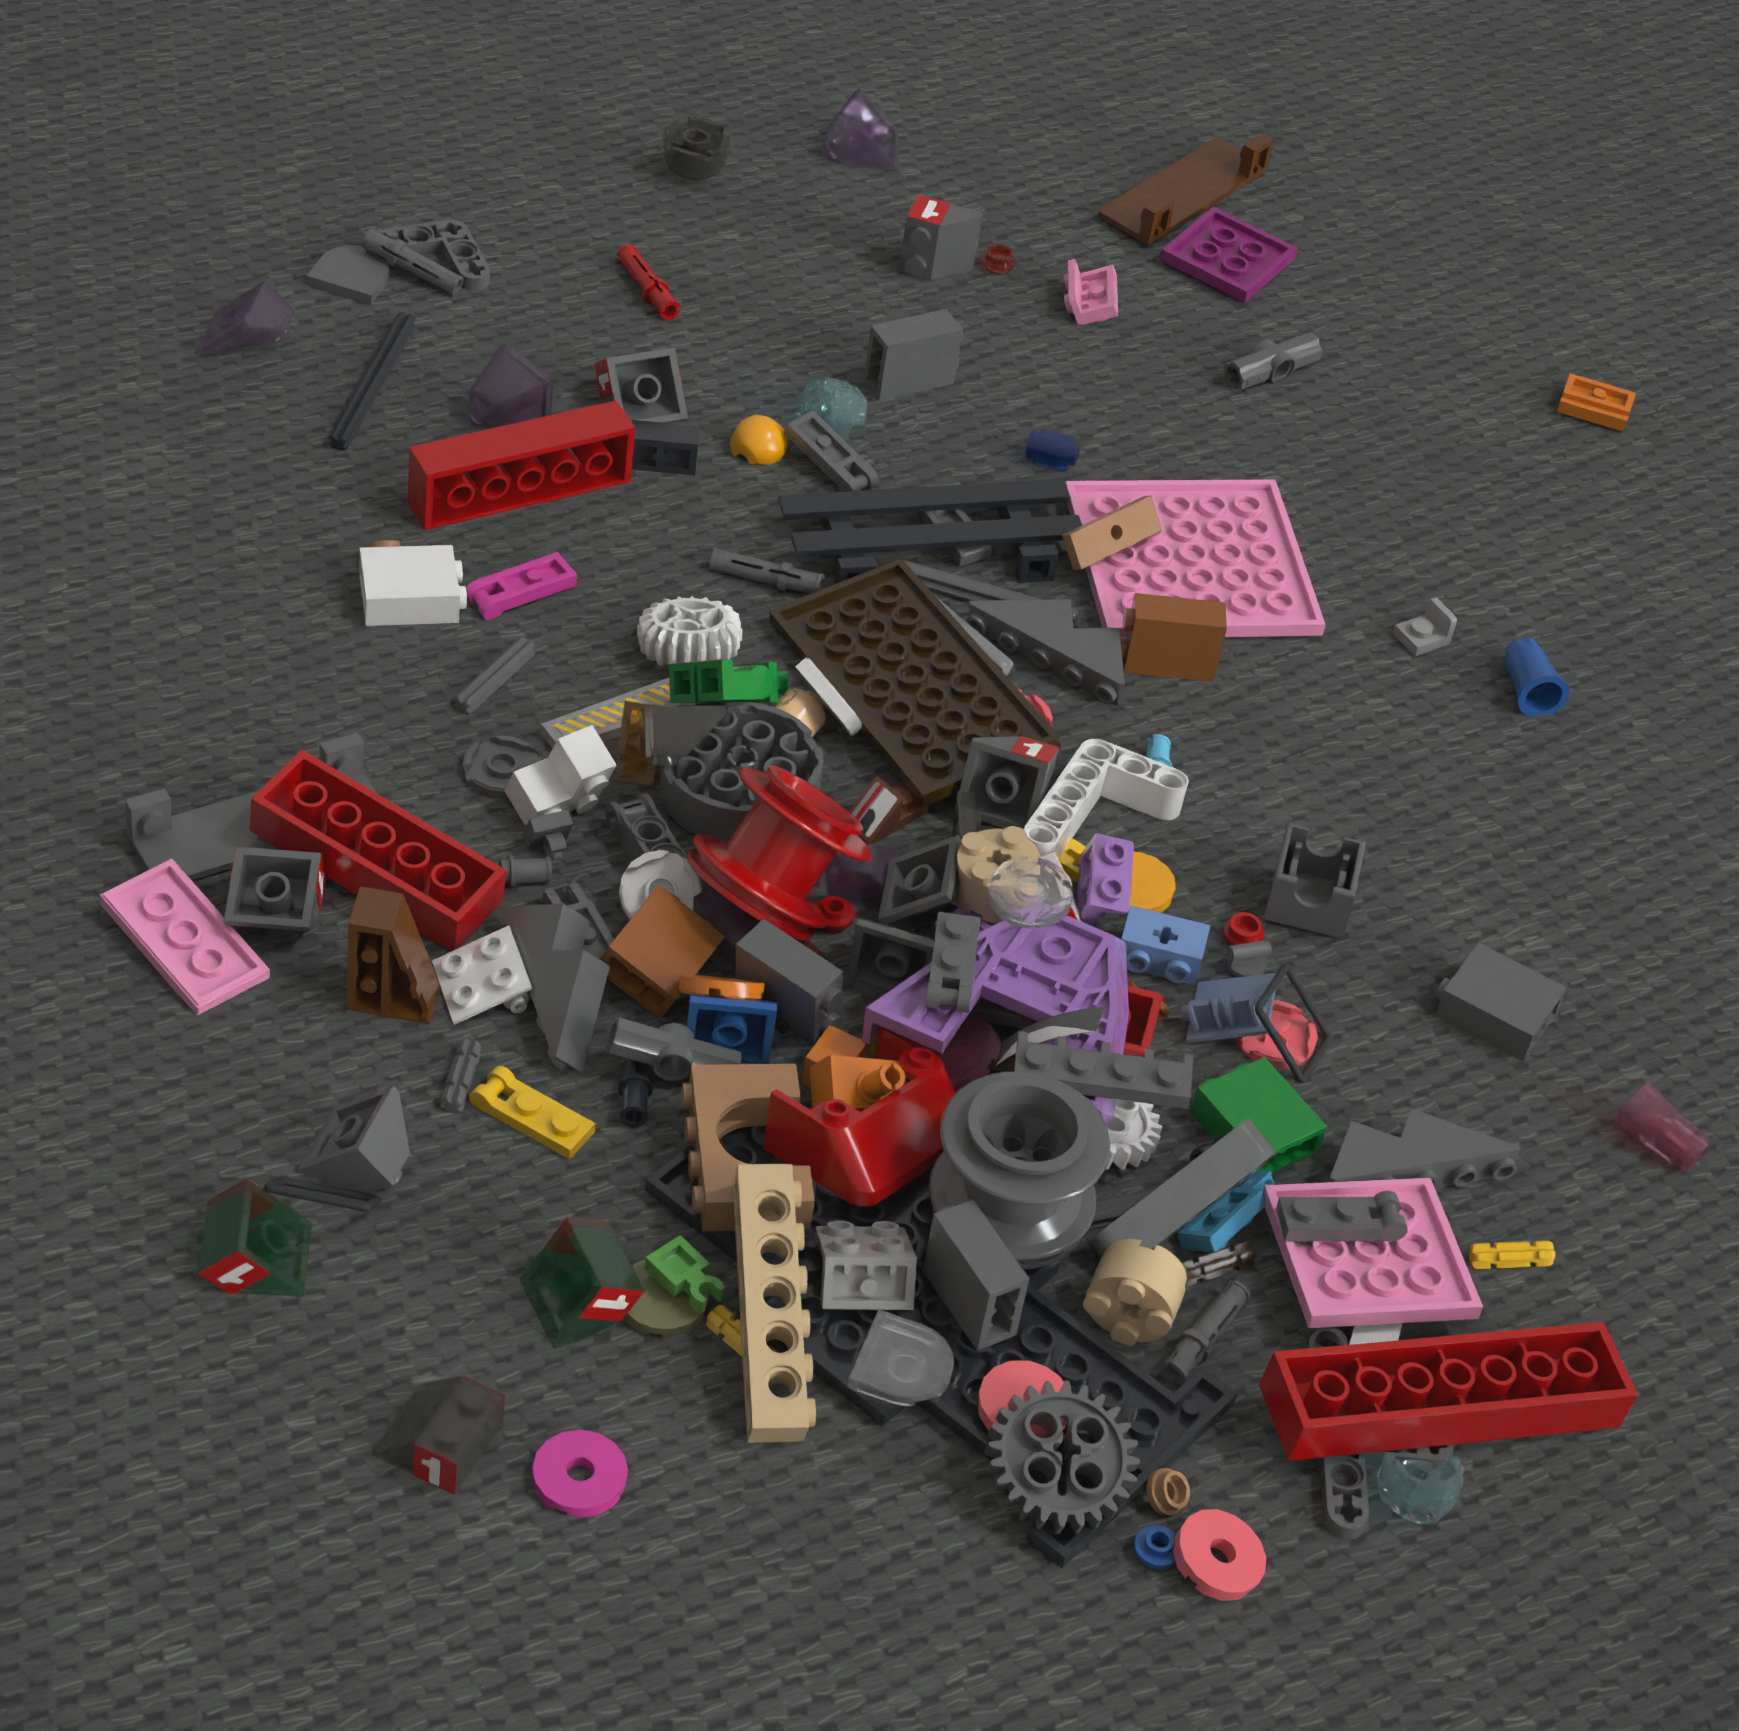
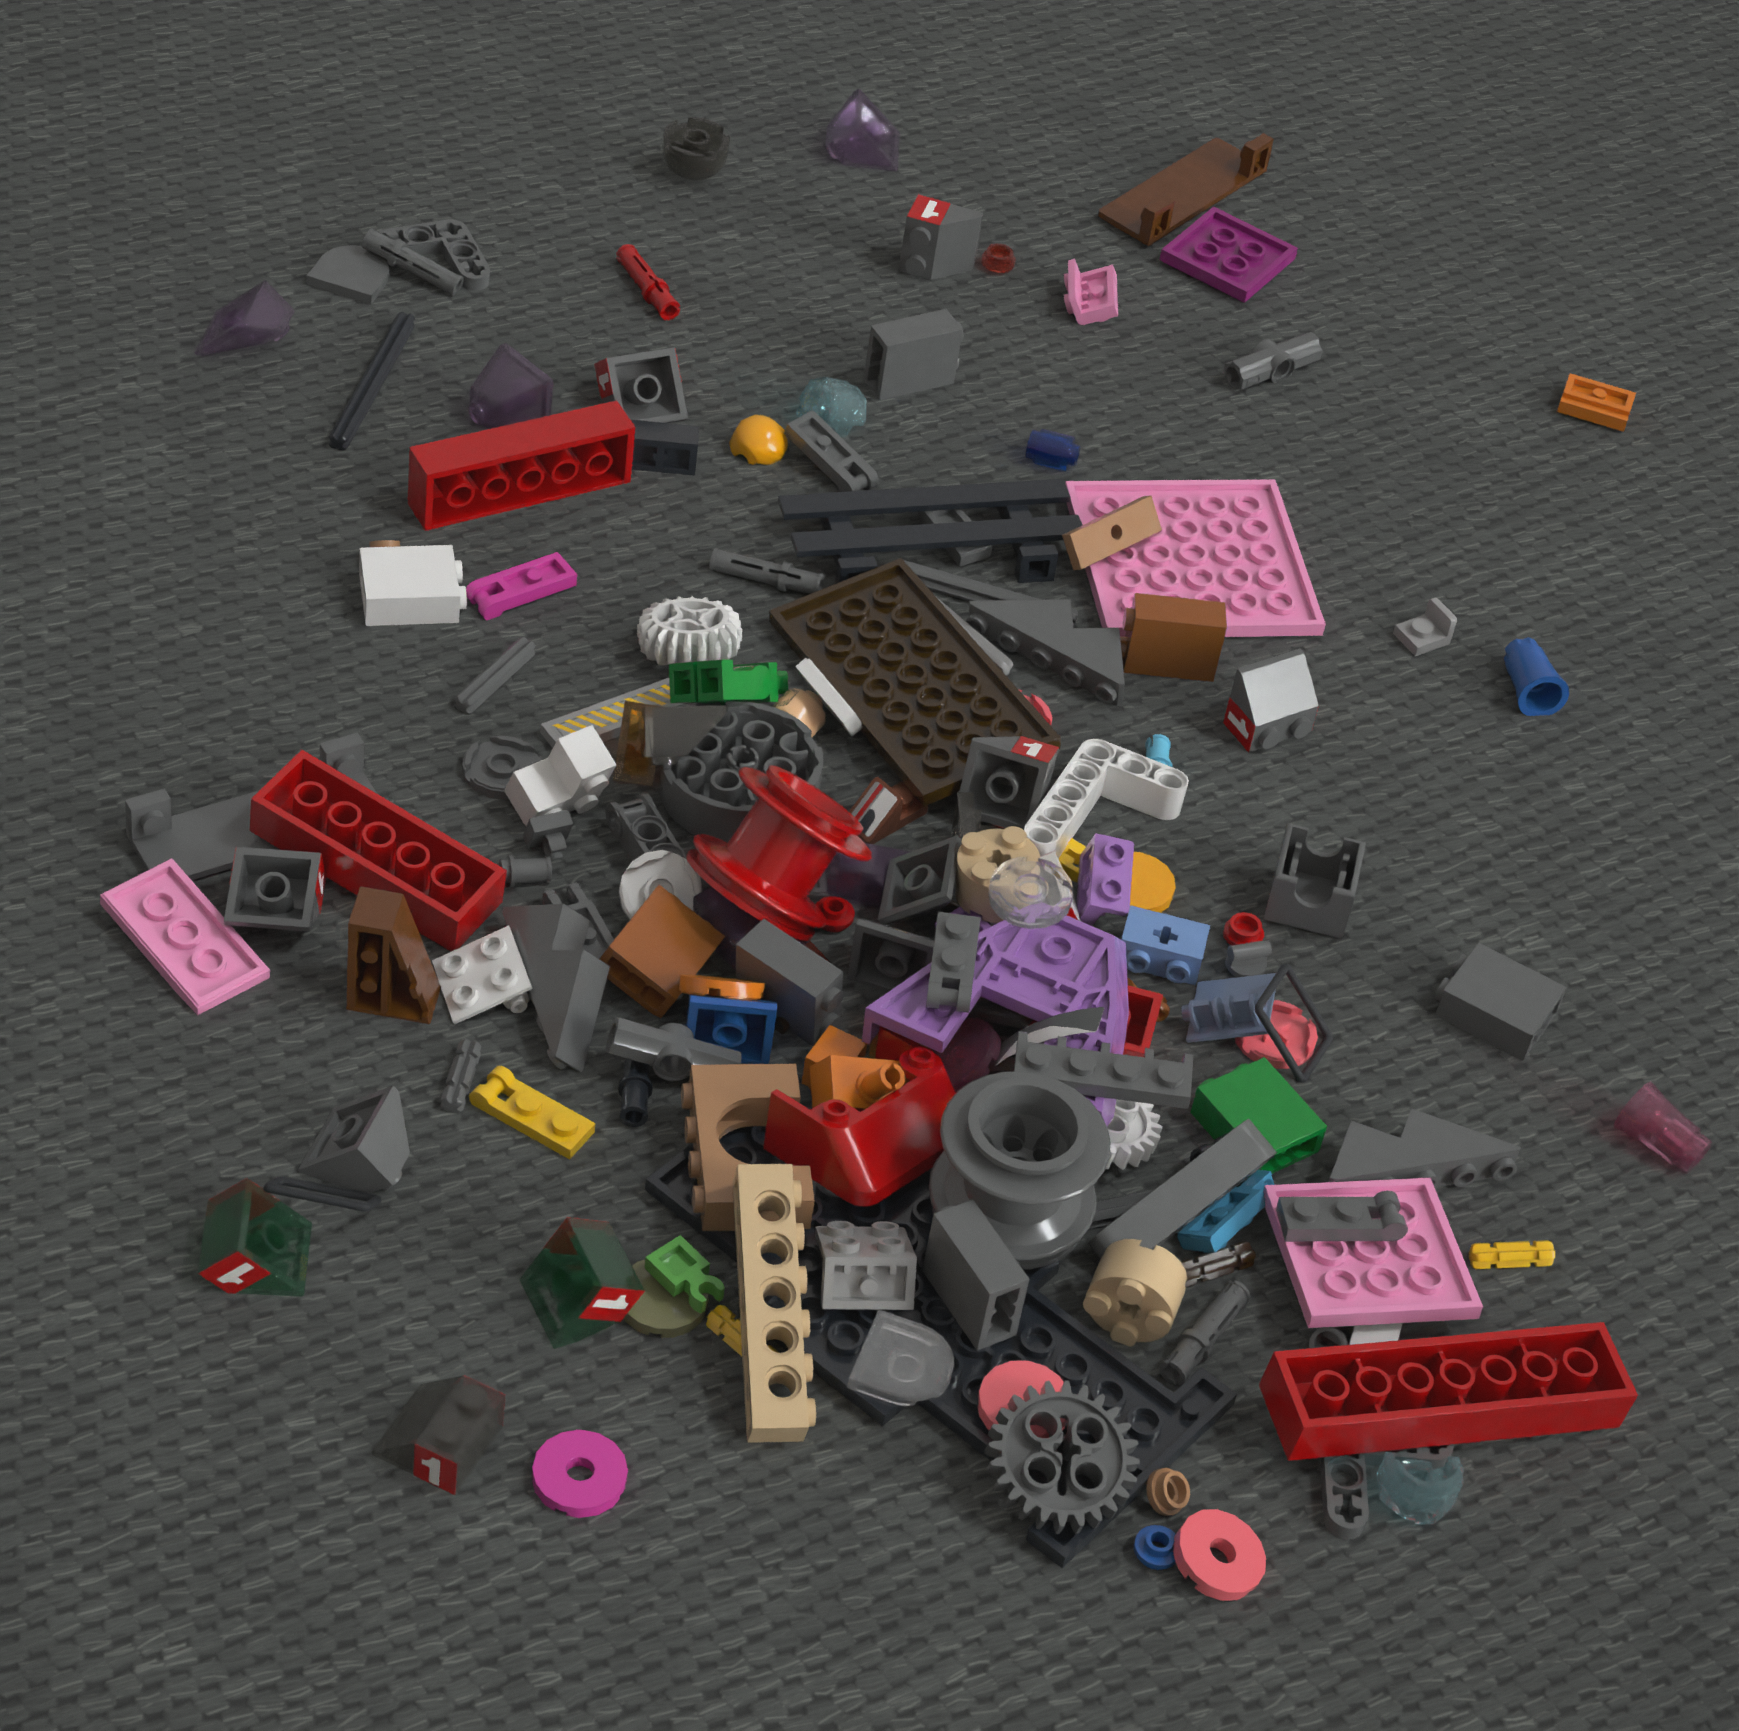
(1272, 701): none -> slope

